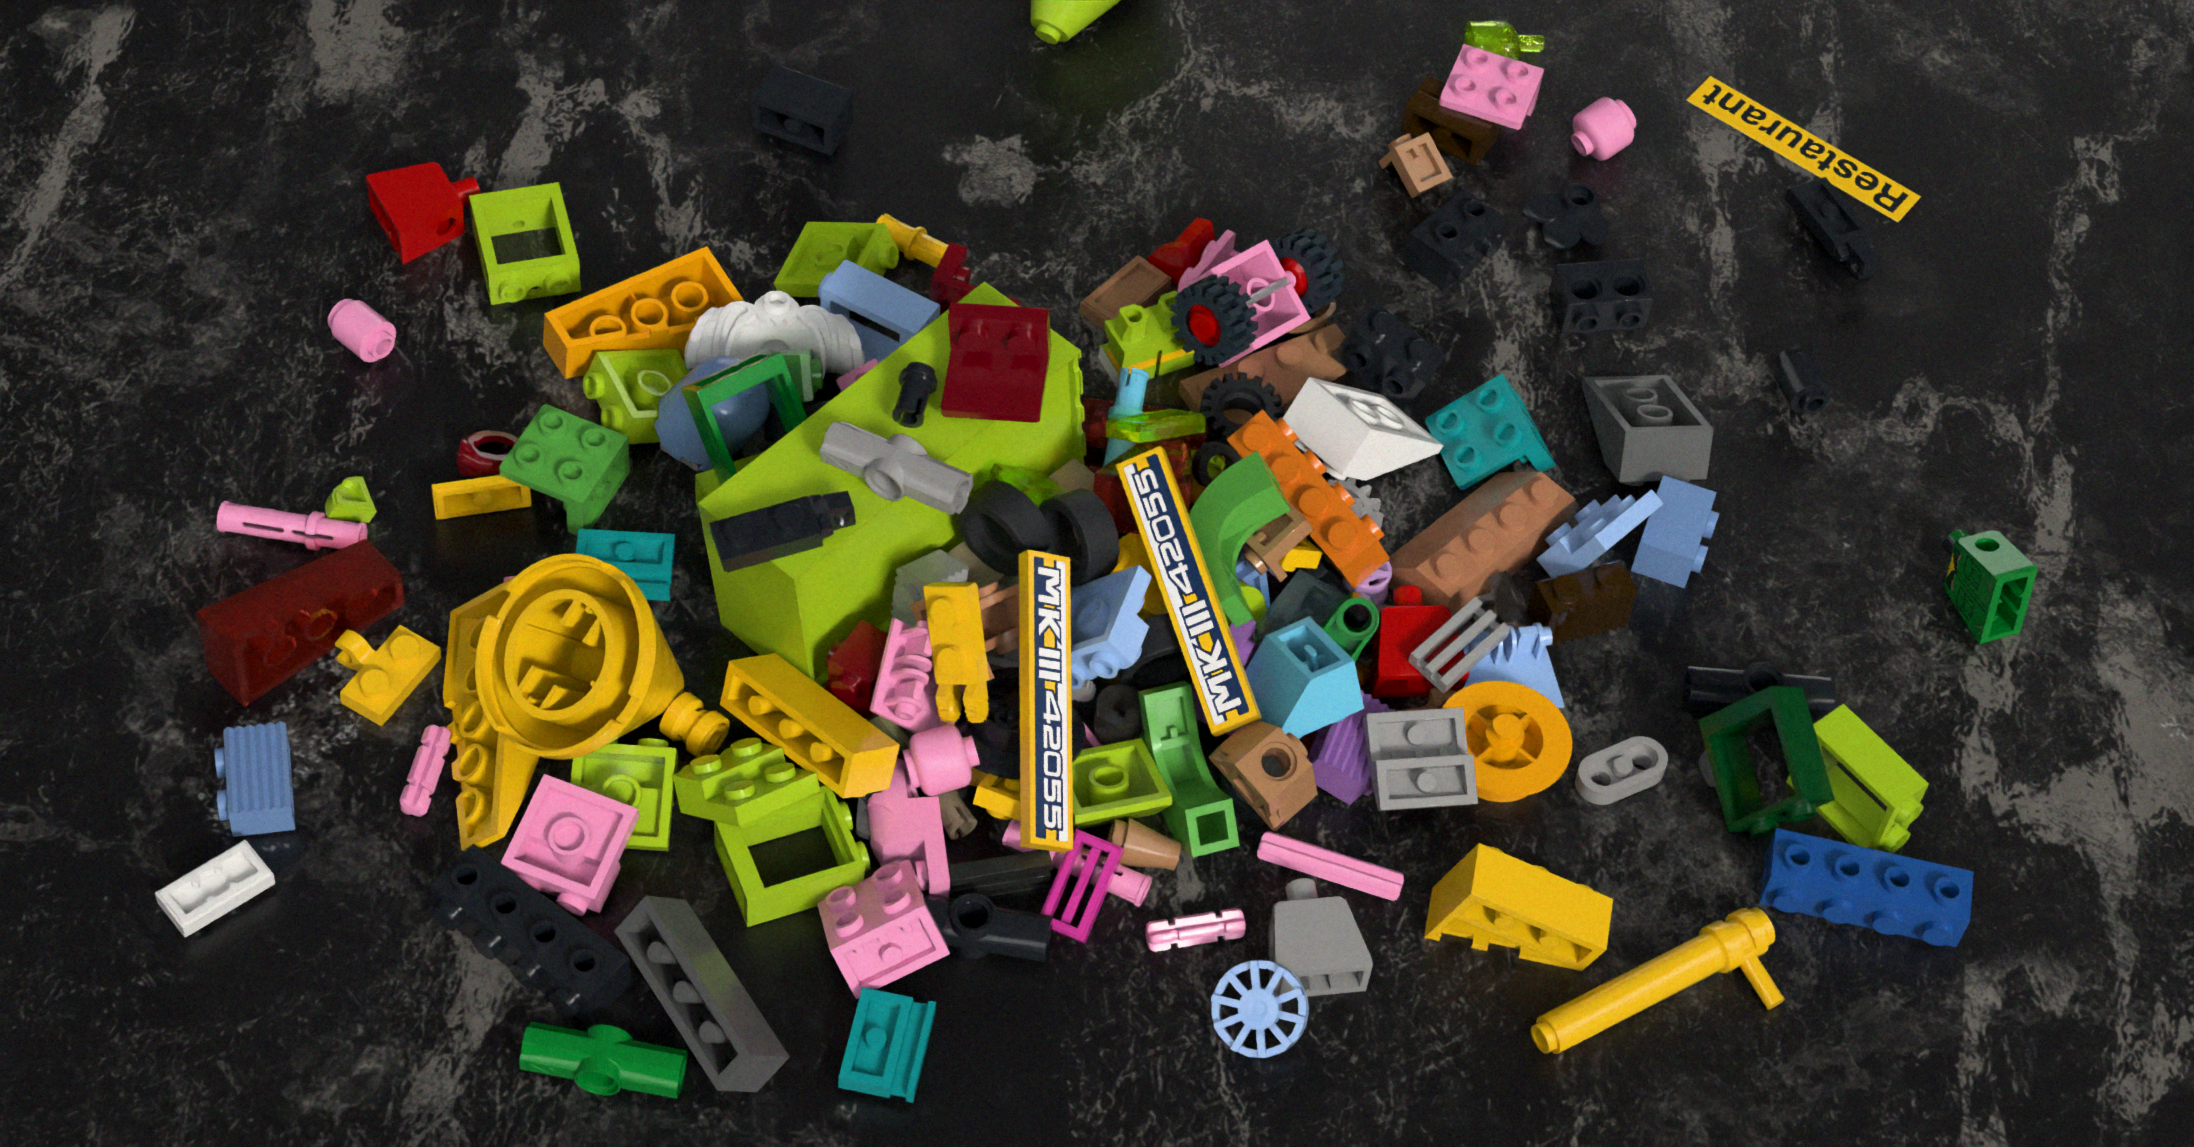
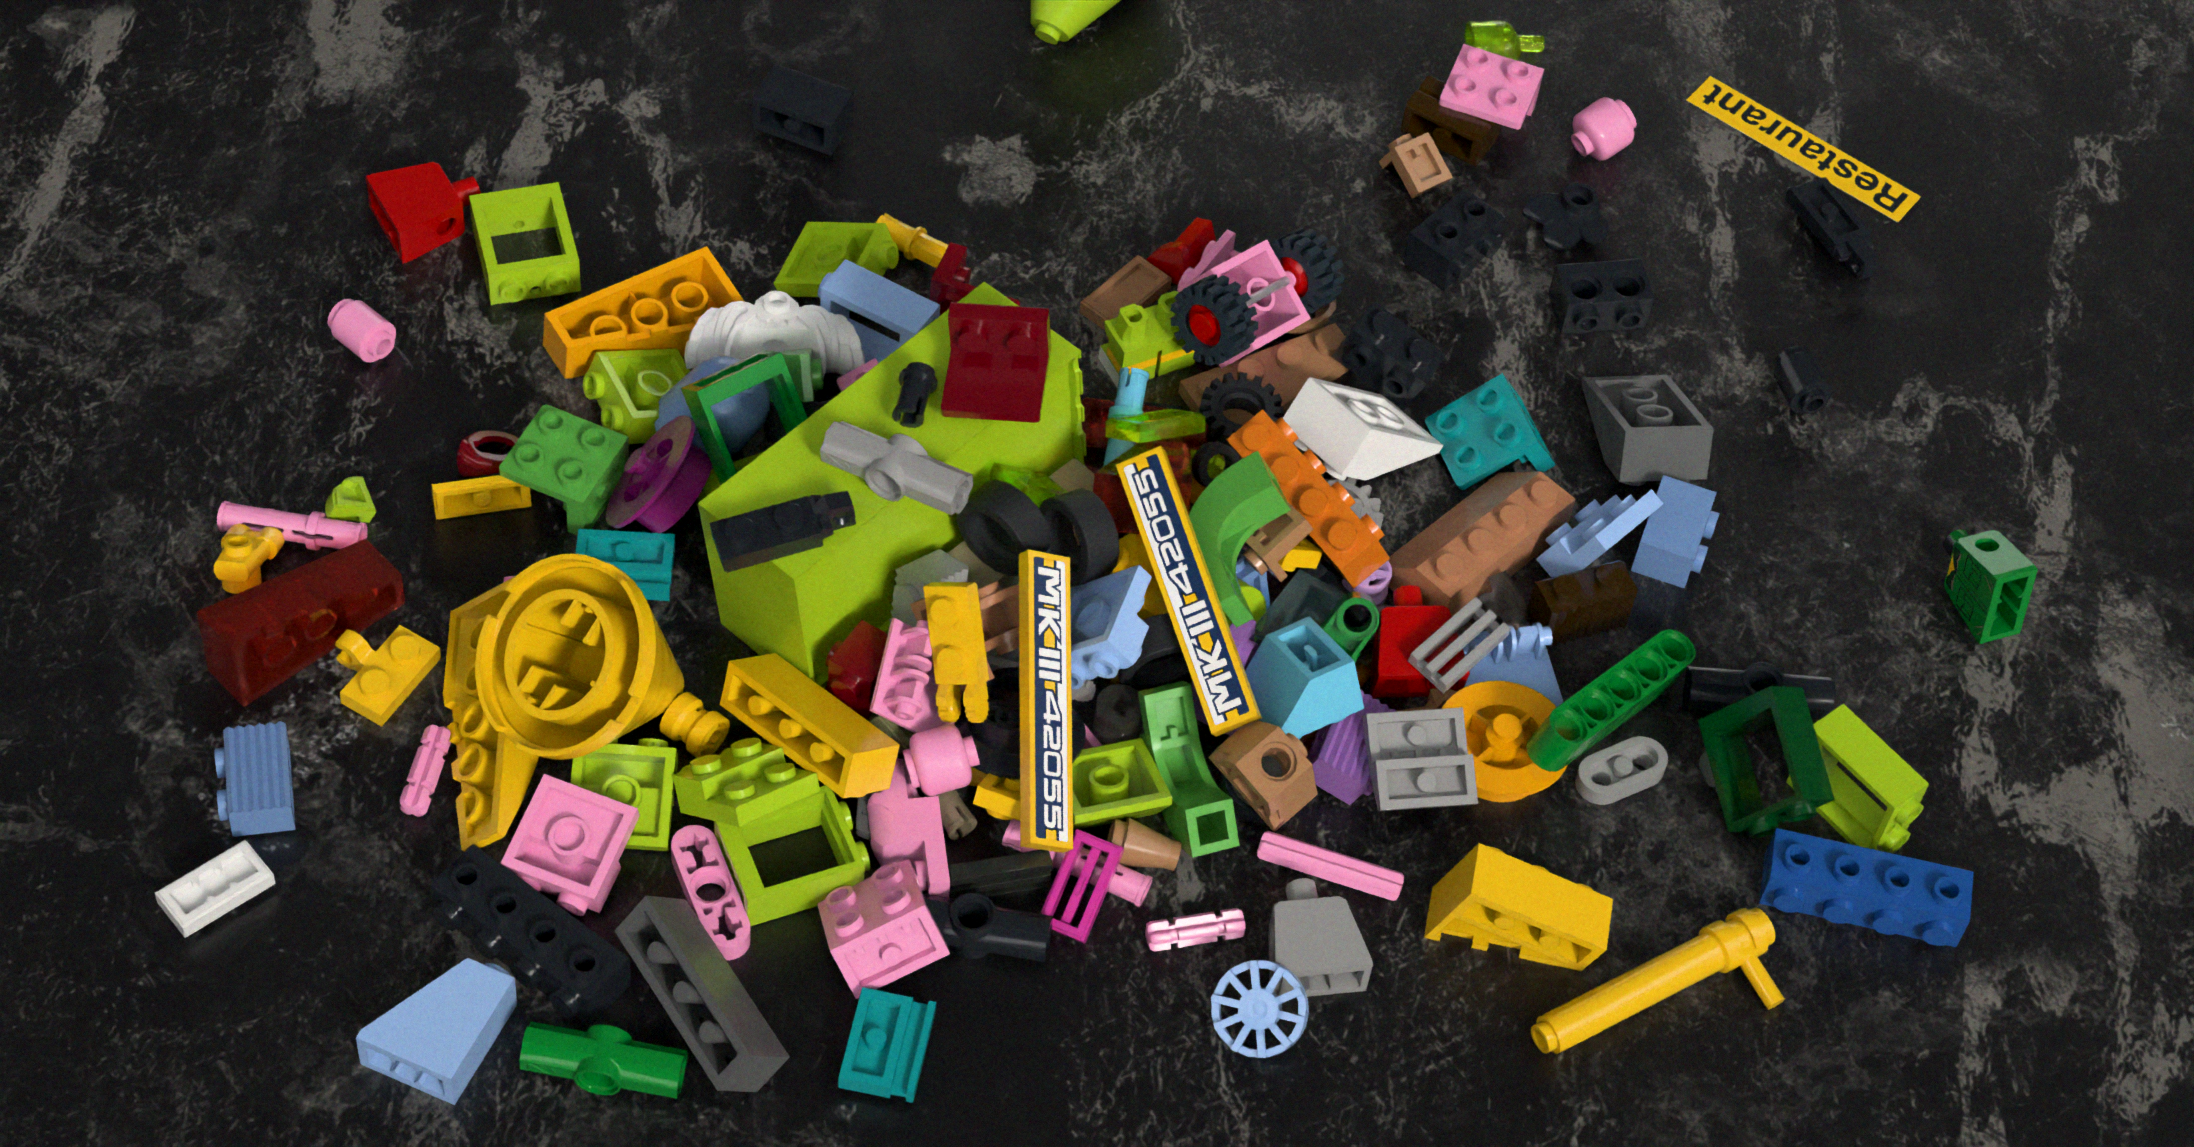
(244, 554): none -> yellow plate
(441, 1030): none -> light blue slope
(660, 479): none -> magenta wheel
(713, 871): none -> bright pink beam
(1610, 700): none -> green beam

